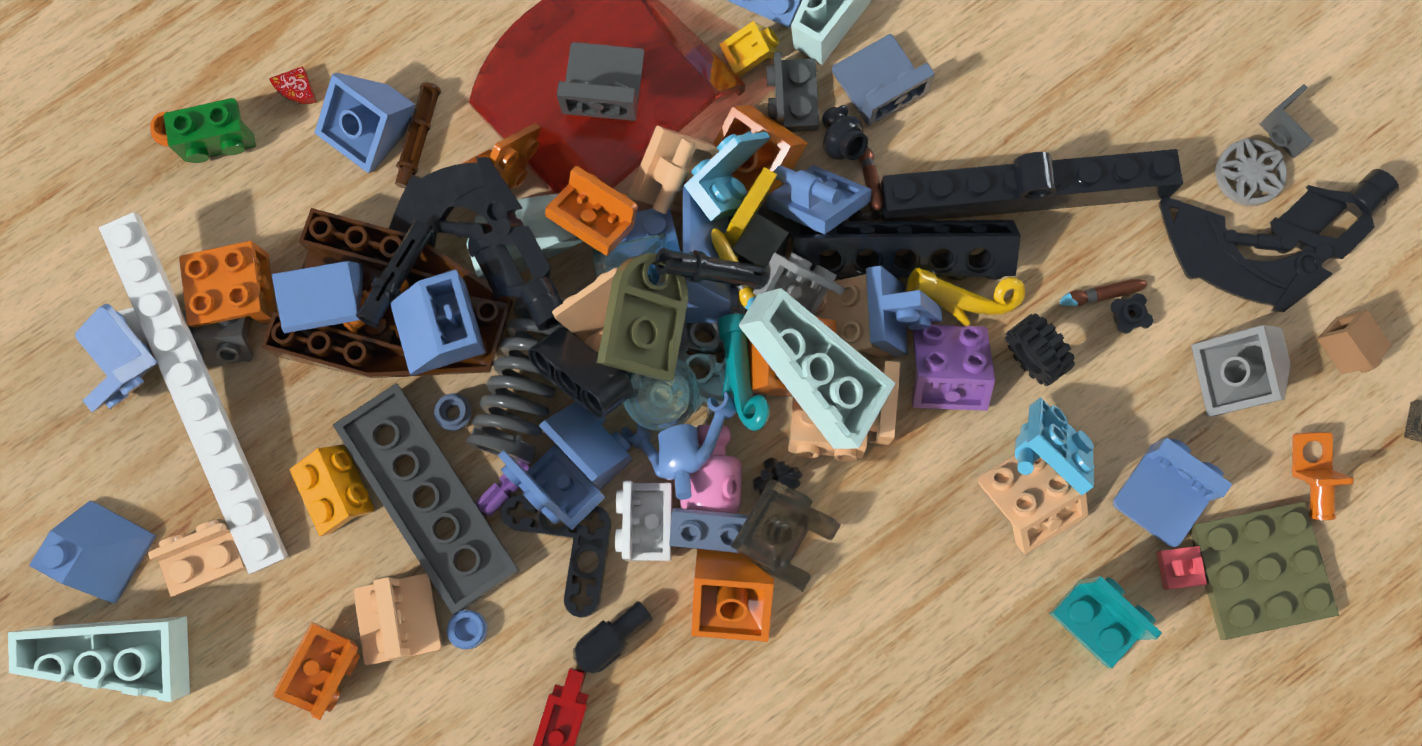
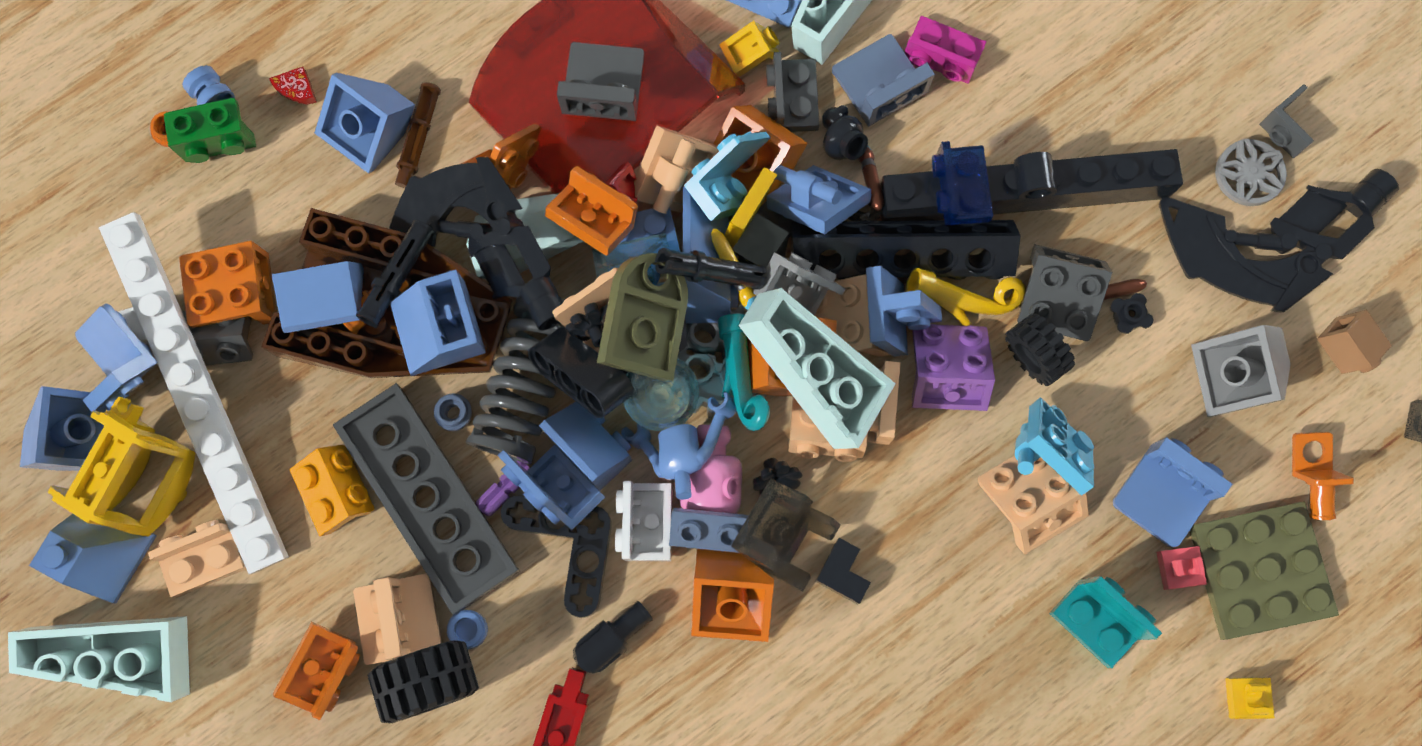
(59, 431): none -> medium blue slope
(117, 465): none -> yellow animal
(205, 85): none -> medium blue wheel
(422, 681): none -> black tyre
(588, 325): none -> black plant
(623, 181): none -> red tile
(836, 573): none -> black piece
(944, 49): none -> dark pink bracket
(963, 184): none -> clear blue bracket
(1066, 290): none -> dark grey bracket
(1249, 698): none -> yellow tile

